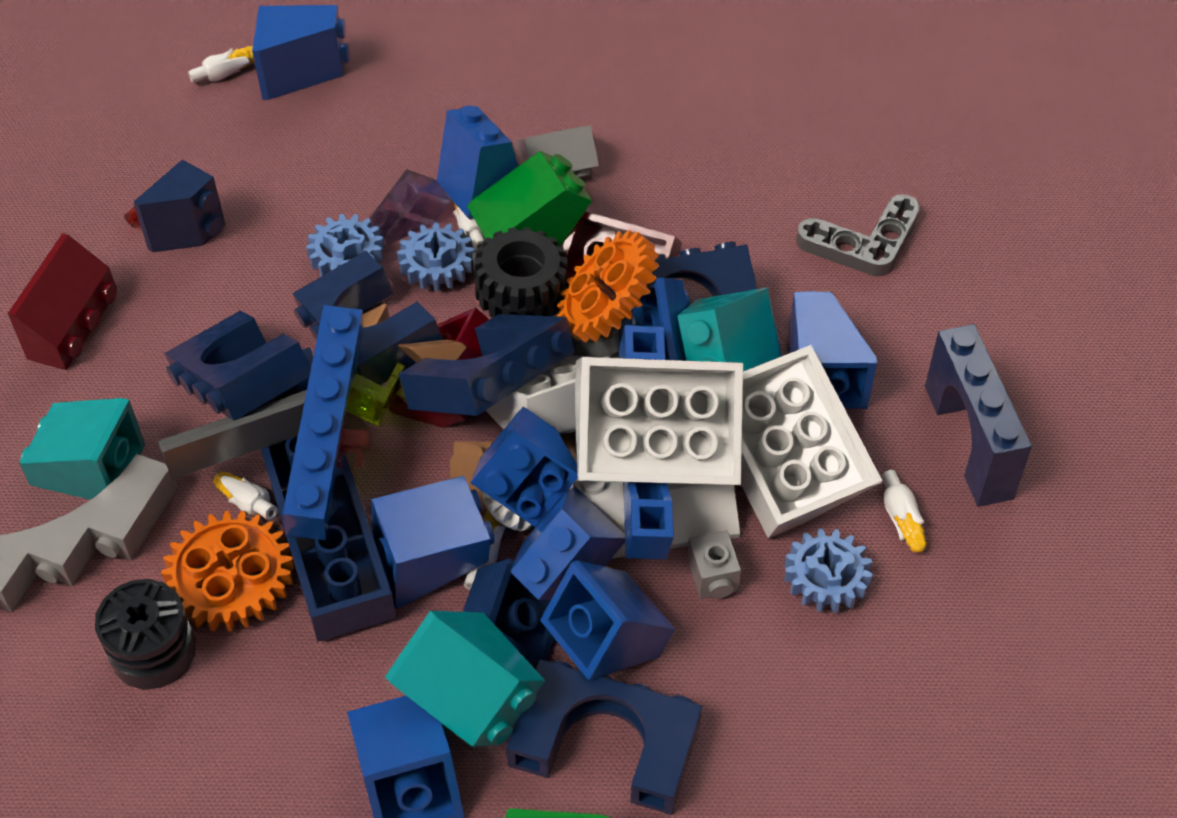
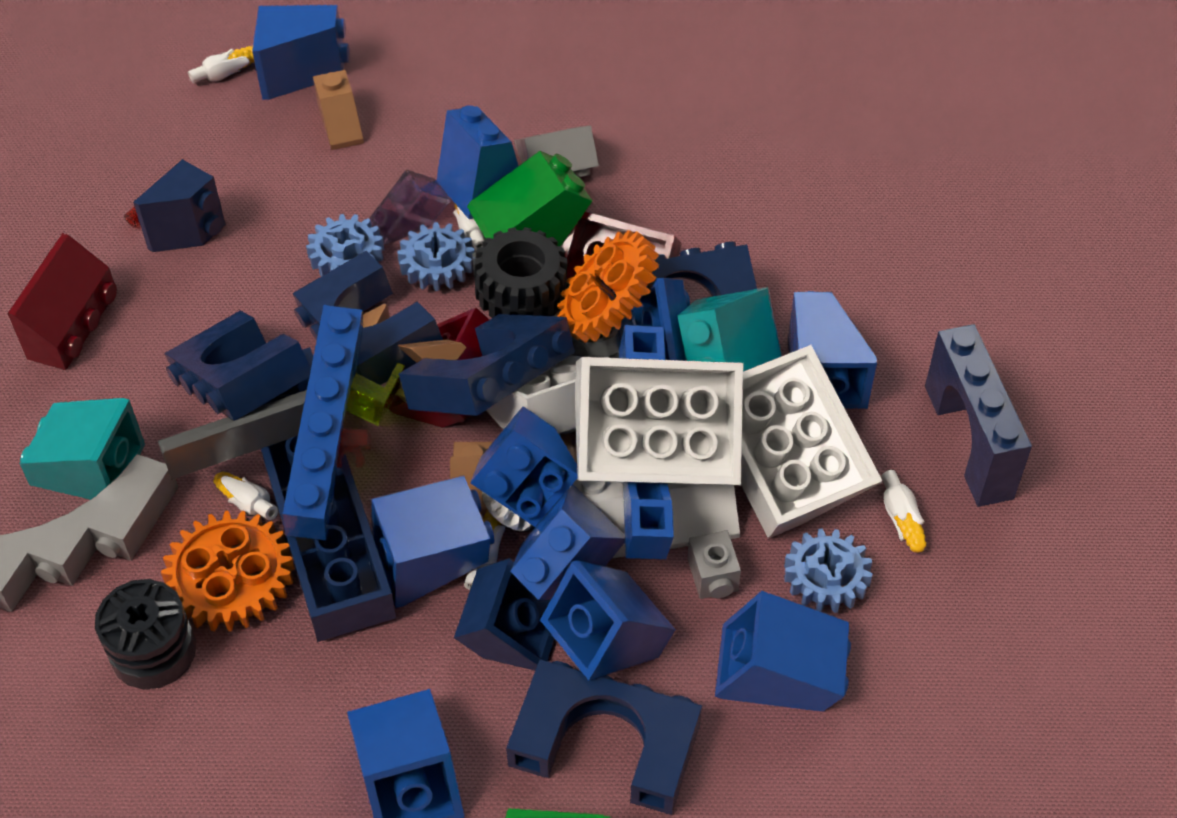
(338, 109): none -> medium nougat slope
(466, 676): teal slope -> none
(783, 655): none -> blue slope
(865, 247): dark grey beam -> none

